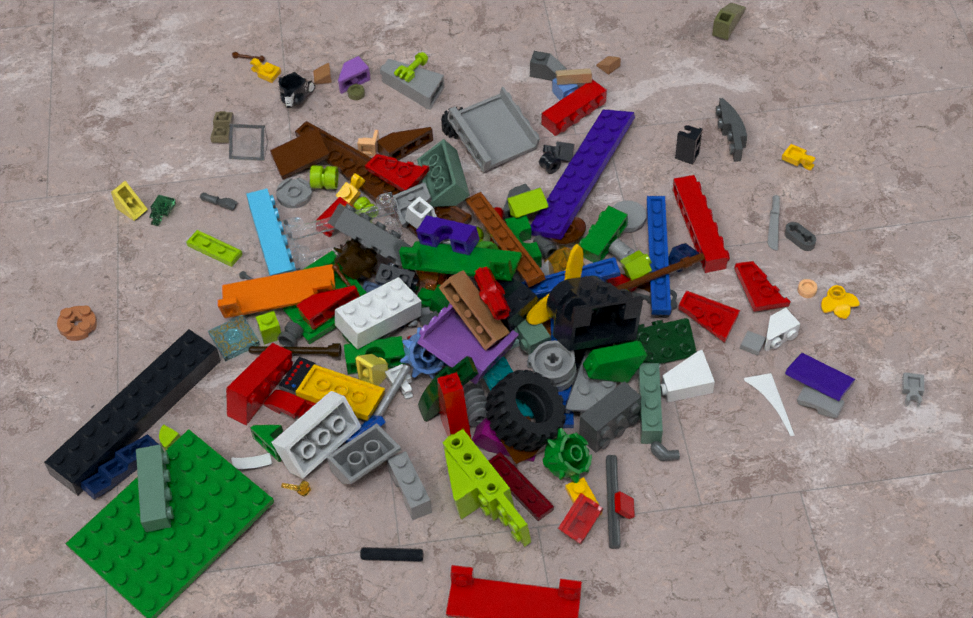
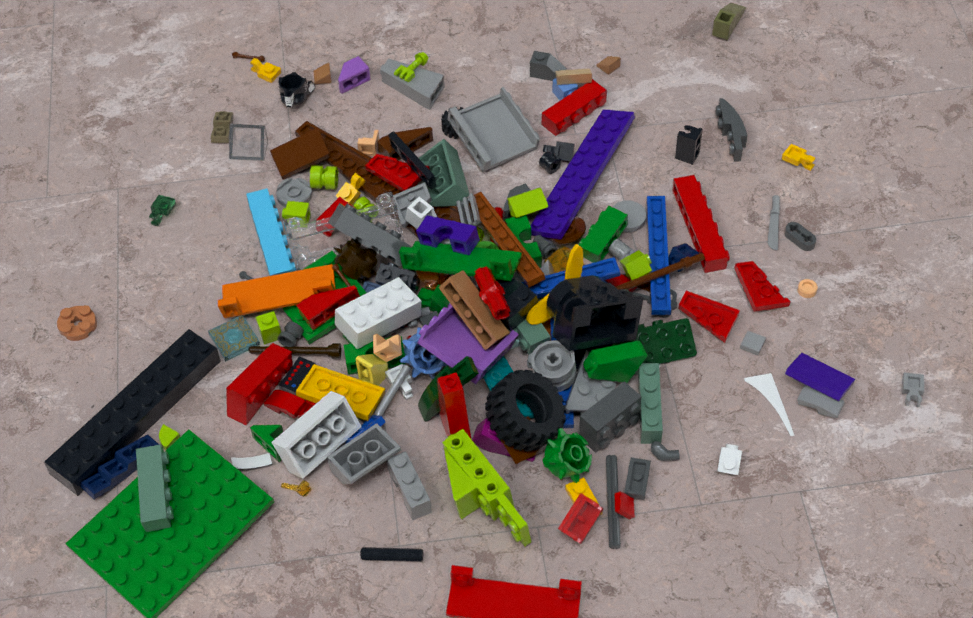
(127, 201): light yellow slope -> none
(214, 248): lime tile -> none
(225, 202): dark grey piece -> none
(297, 209): none -> lime brick
(356, 92): olive tile -> none
(388, 348): none -> light nougat panel
(412, 160): none -> black tile
(465, 203): none -> light grey tile
(475, 403): light grey piece -> none
(521, 487): dark red tile -> none
(637, 478): none -> dark grey plate
(688, 379): white slope -> none
(729, 459): none -> white bracket
(781, 327): white slope -> none
(839, 304): yellow plate -> none

